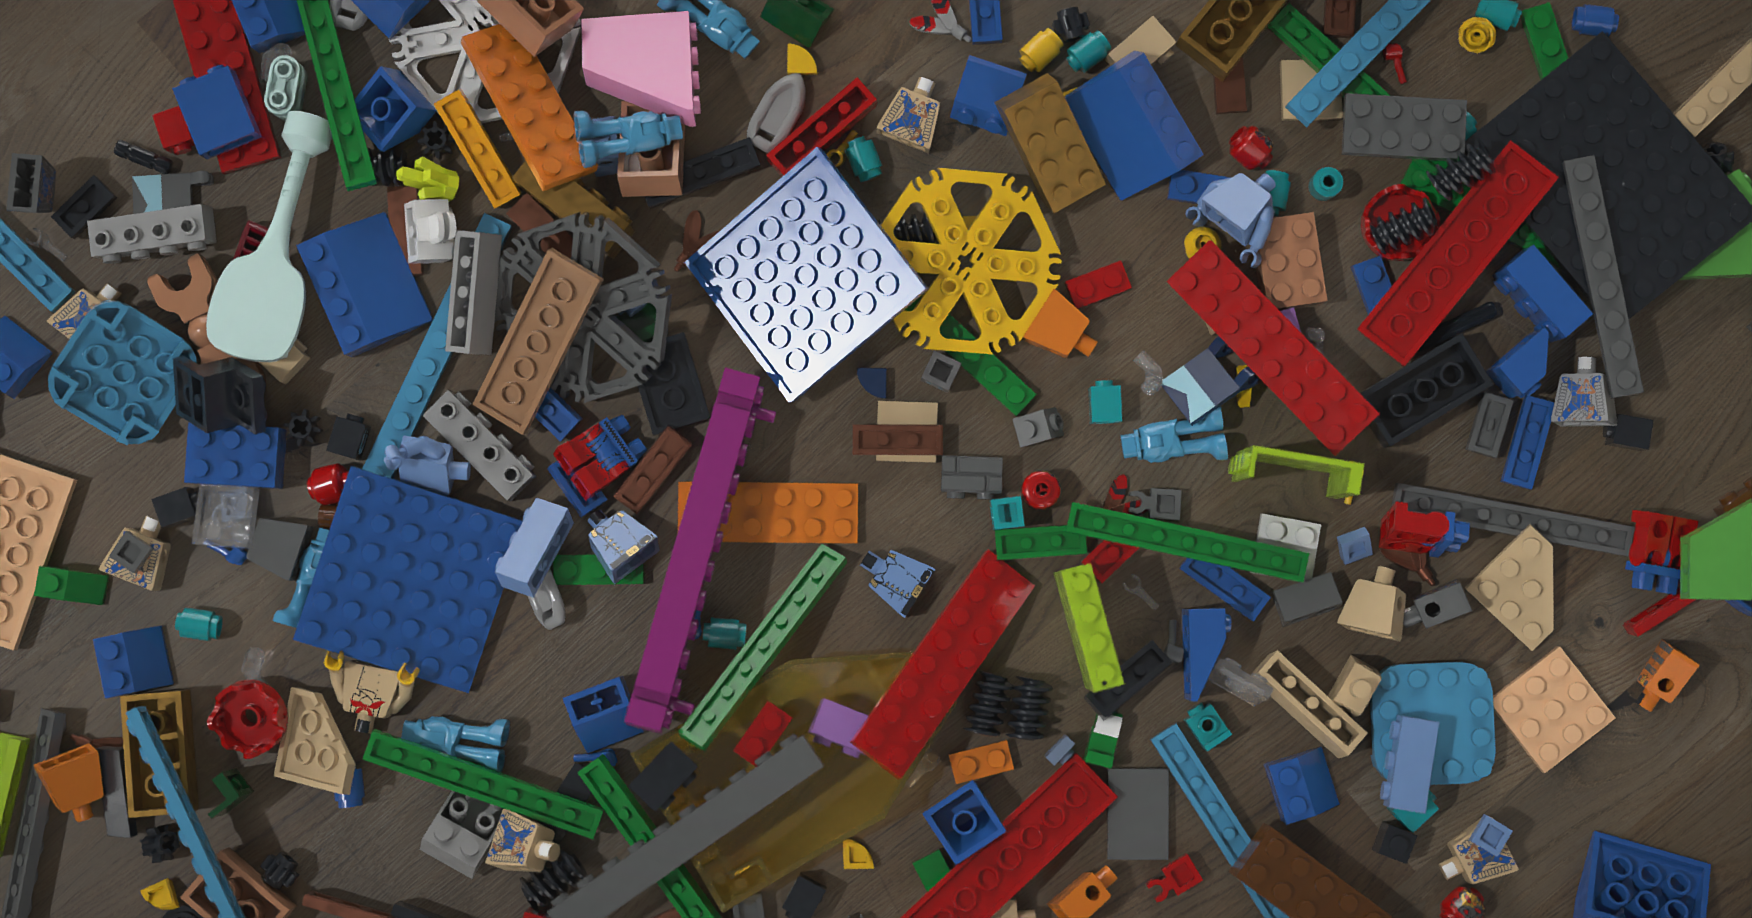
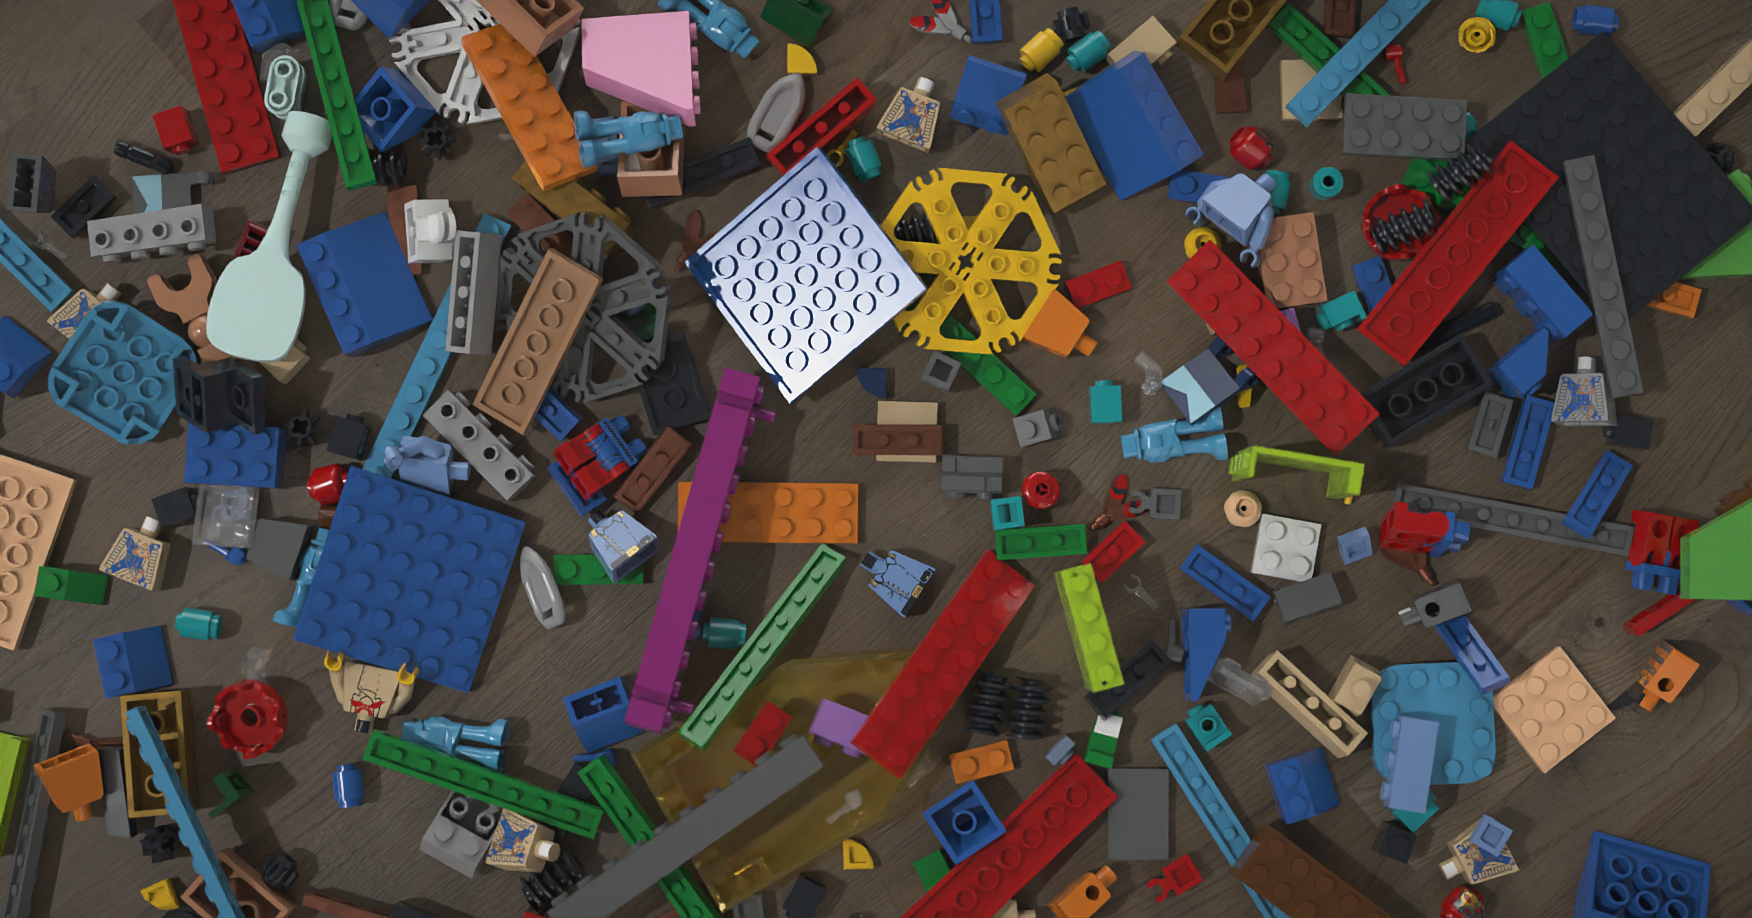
(131, 552): dark grey plate -> none
(216, 111): blue brick -> none
(313, 746): tan plate -> none
(431, 179): neon yellow rock -> none
(477, 148): light orange plate -> none
(534, 547): medium blue brick -> none
(663, 777): black brick -> none
(853, 800): none -> clear hand
(1187, 542): green plate -> none
(1233, 508): none -> light nougat plate
(1340, 312): none -> teal brick
(1375, 607): tan torso -> none
(1472, 654): none -> blue plate
(1520, 587): tan plate -> none
(1597, 494): none -> blue plate
(1678, 300): none -> orange plate

